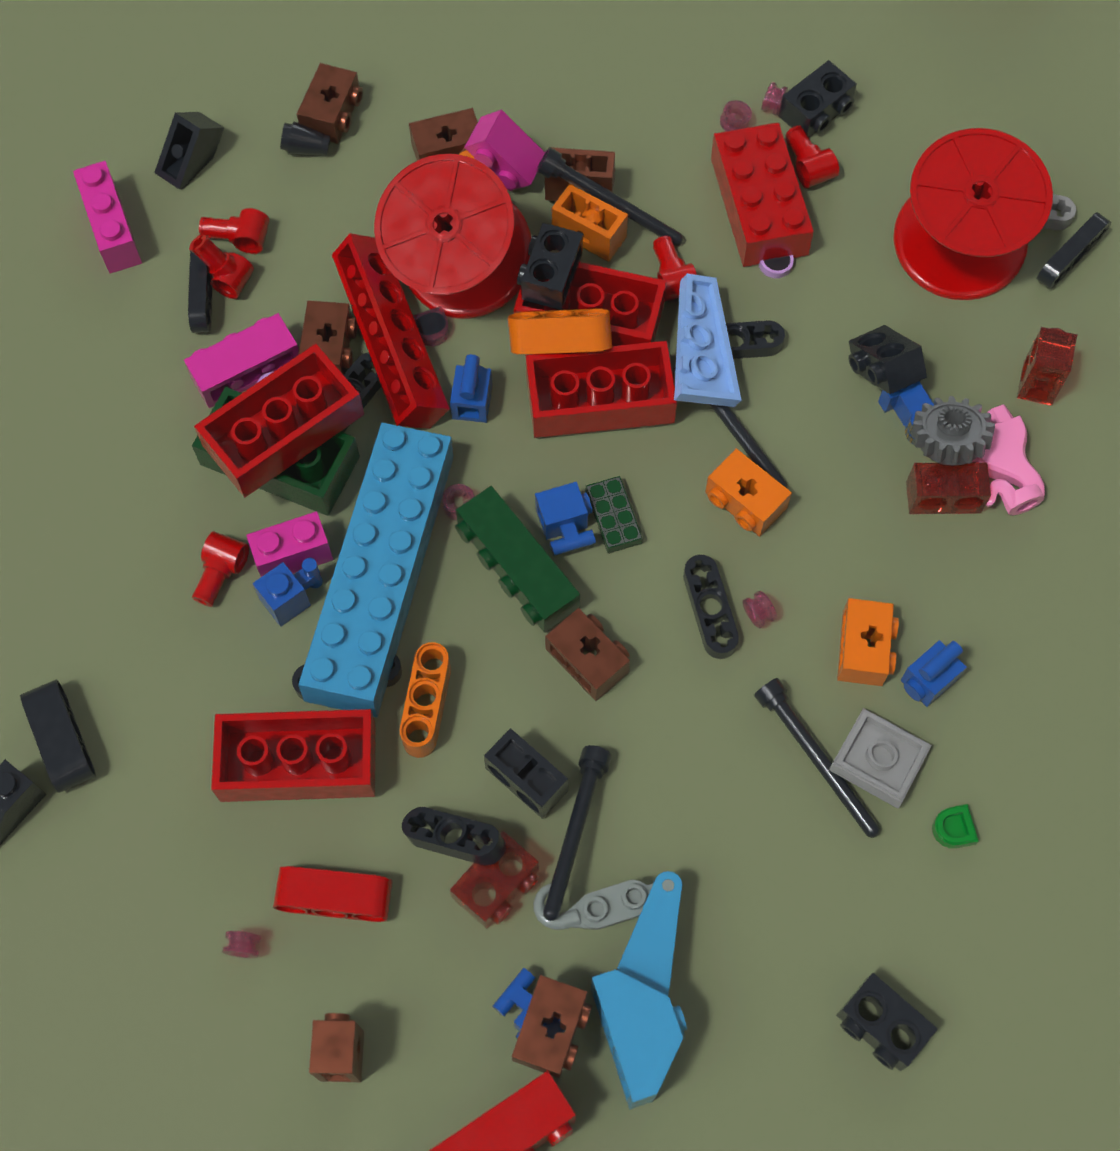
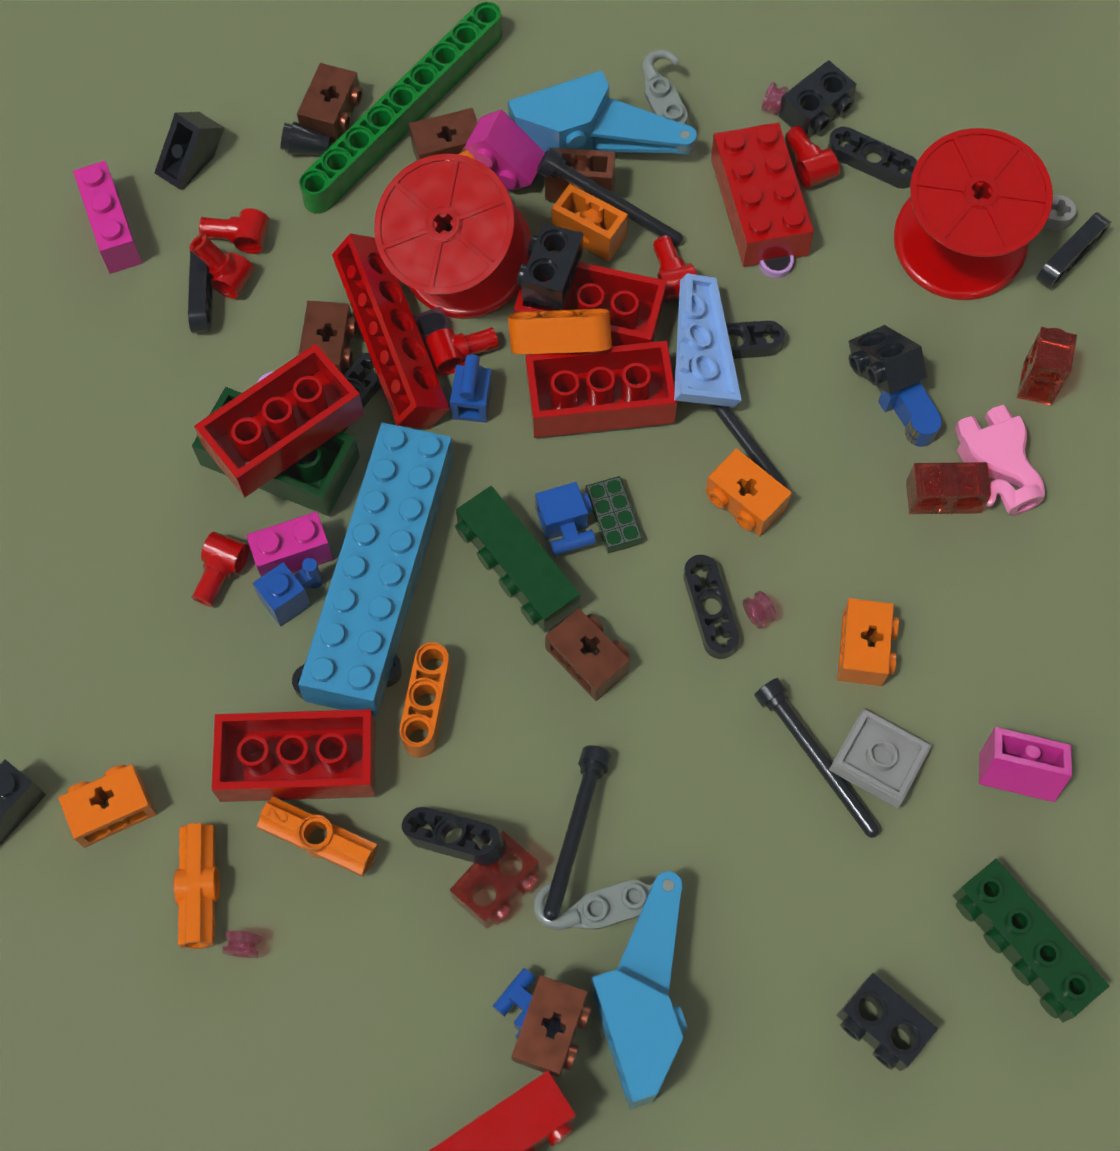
(57, 736): black beam -> none
(126, 807): none -> orange brick
(196, 886): none -> orange piece
(241, 358): dark pink brick -> none
(296, 825): none -> orange piece
(333, 894): red beam -> none
(336, 1049): copper brick -> none
(402, 104): none -> green beam
(448, 498): clear pink bush -> none
(451, 349): none -> red pin
(526, 773): black brick -> none
(585, 118): none -> dark azure slope
(742, 112): clear pink bush -> none
(868, 144): none -> black beam
(933, 672): blue brick -> none
(952, 431): dark grey gear -> none
(955, 827): green tile -> none
(1025, 764): none -> dark pink brick
(1030, 942): none -> dark green brick

